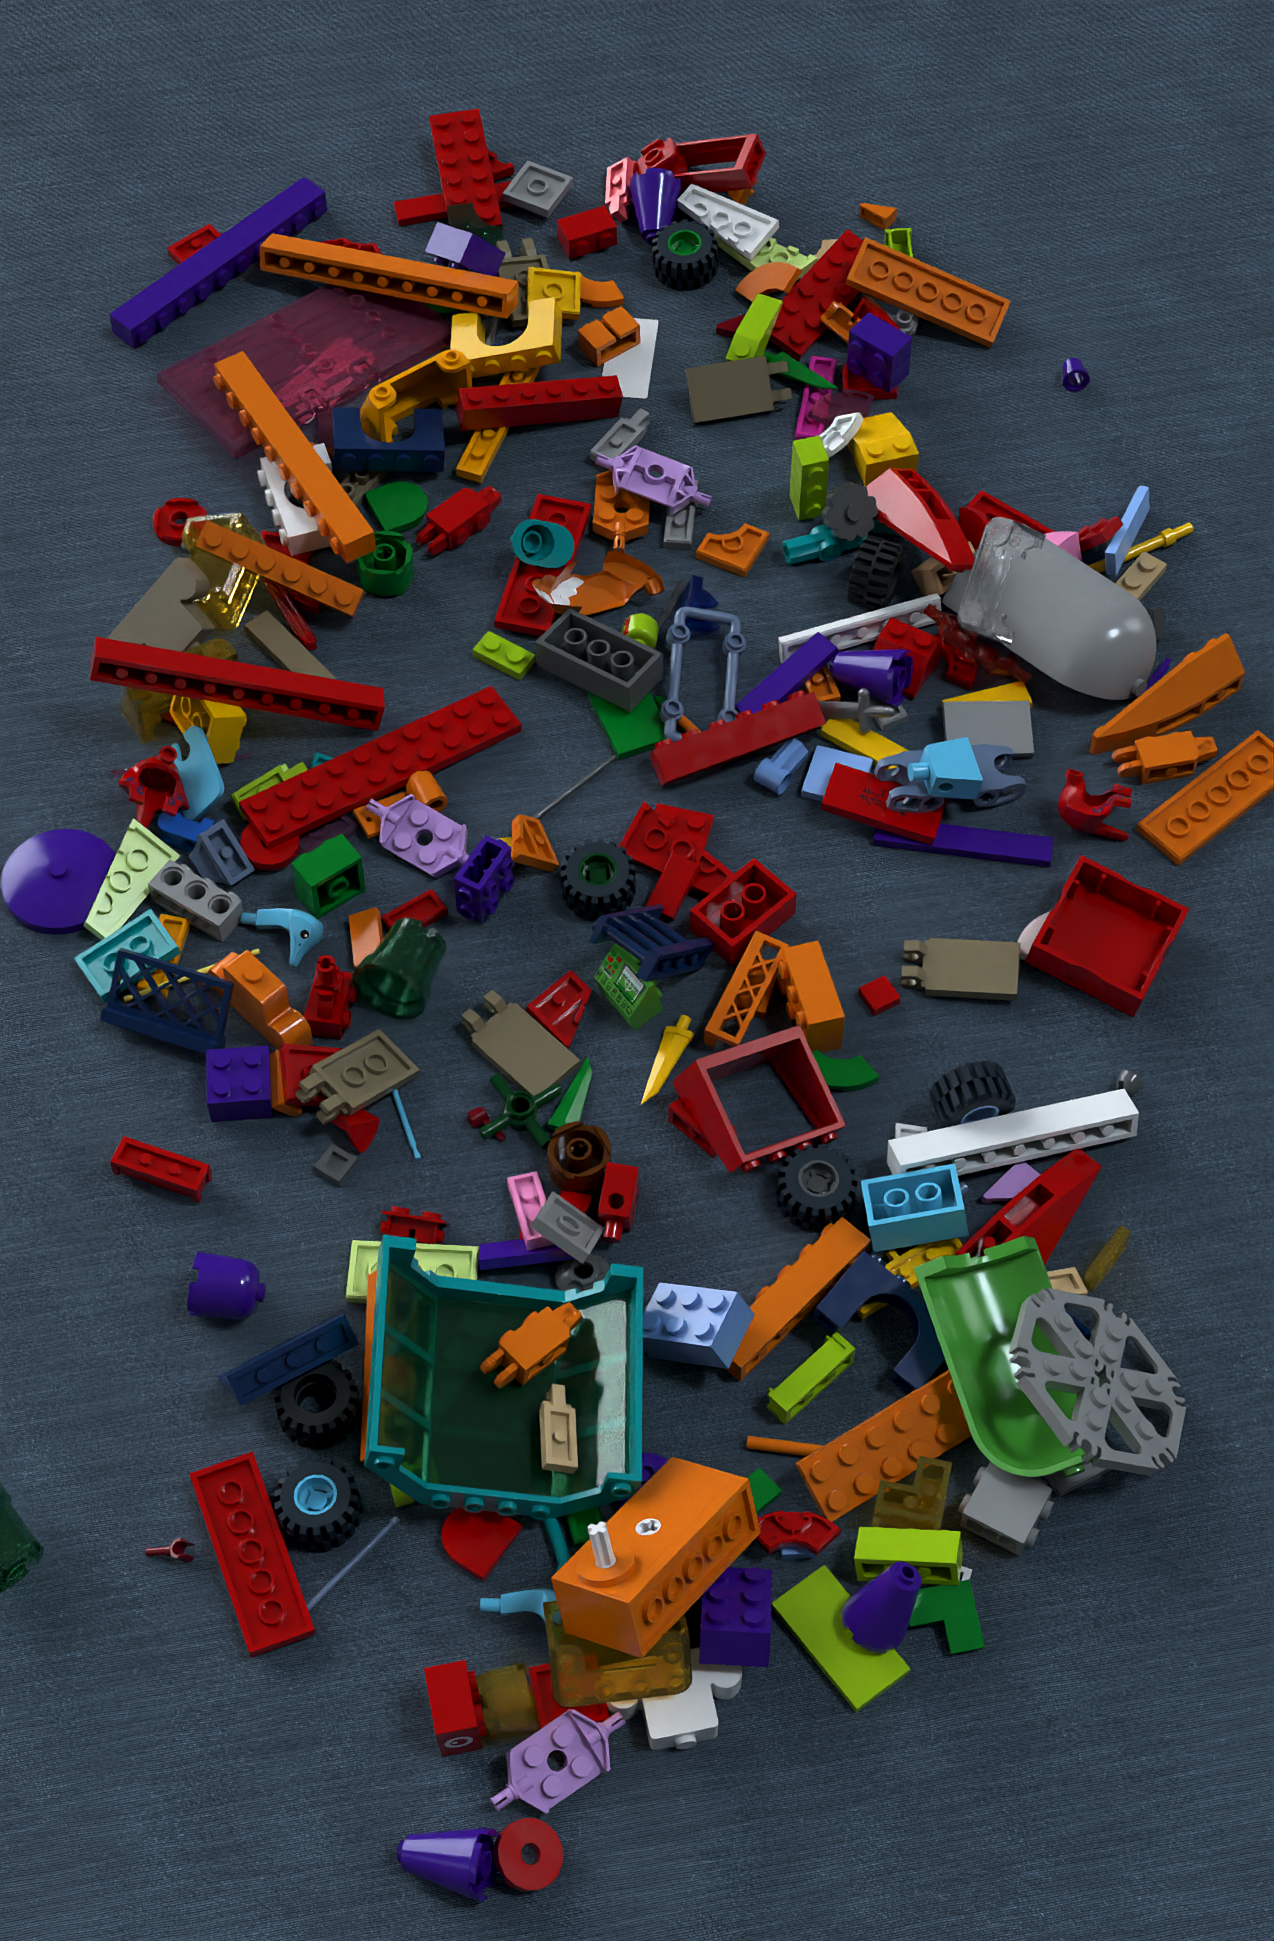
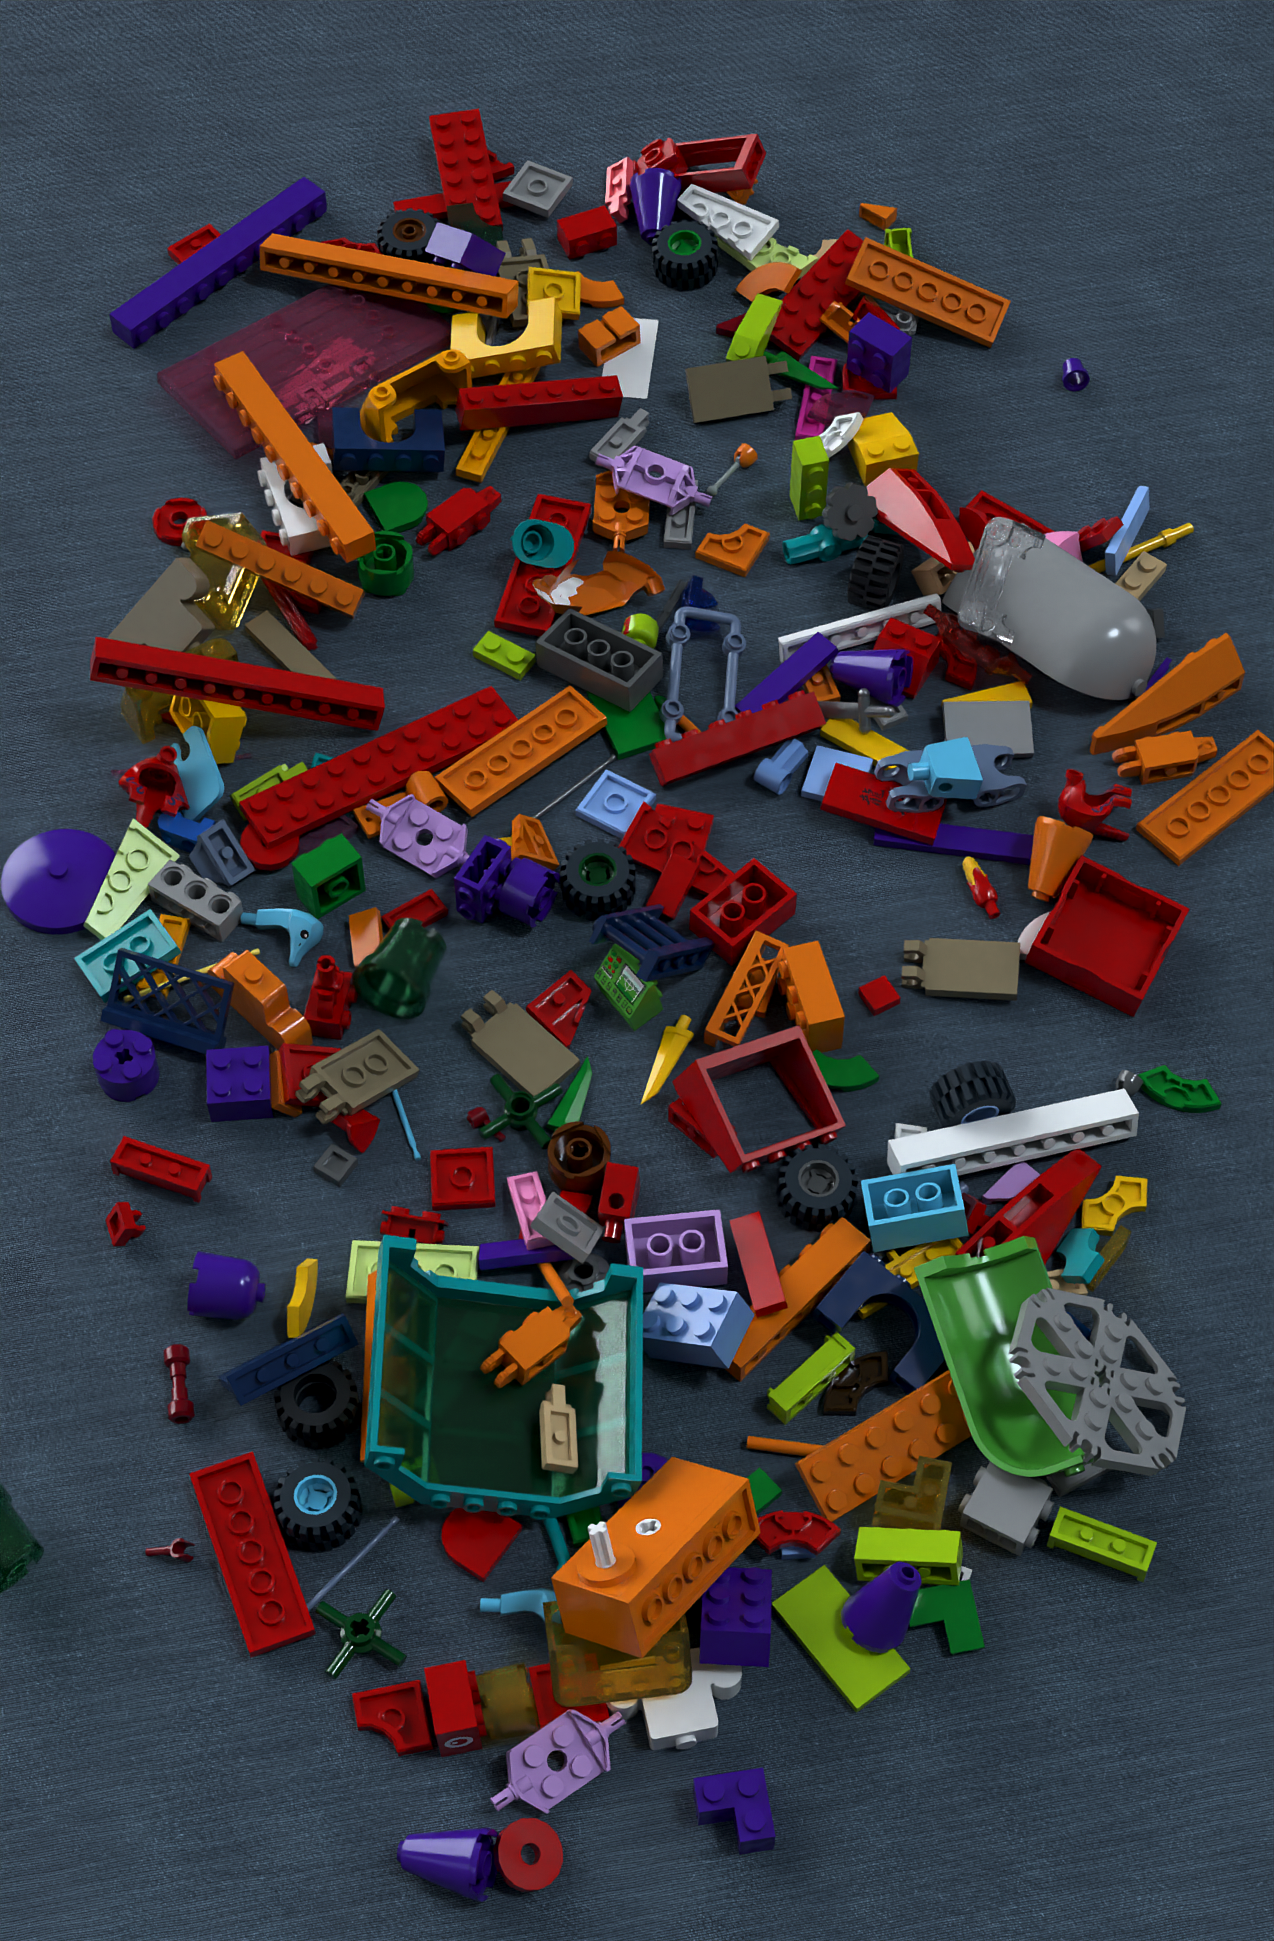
(122, 1224): none -> red tile
(126, 1065): none -> dark purple brick
(180, 1408): none -> dark red piece
(303, 1297): none -> yellow tile
(361, 1644): none -> dark green bar
(396, 1713): none -> red tile
(407, 235): none -> black wheel
(462, 1178): none -> red tile
(521, 750): none -> orange plate
(527, 891): none -> dark purple brick
(556, 1284): none -> orange bar
(613, 803): none -> light blue tile
(678, 1249): none -> lavender brick
(739, 1798): none -> dark purple brick
(744, 457): none -> hinge
(758, 1264): none -> red tile
(854, 1382): none -> dark brown tile
(974, 1212): none -> red tile
(981, 889): none -> red piece
(1054, 856): none -> orange cone
(1080, 1255): none -> teal tile
(1102, 1543): none -> lime container
(1124, 1197): none -> yellow tile
(1178, 1092): none -> green tile

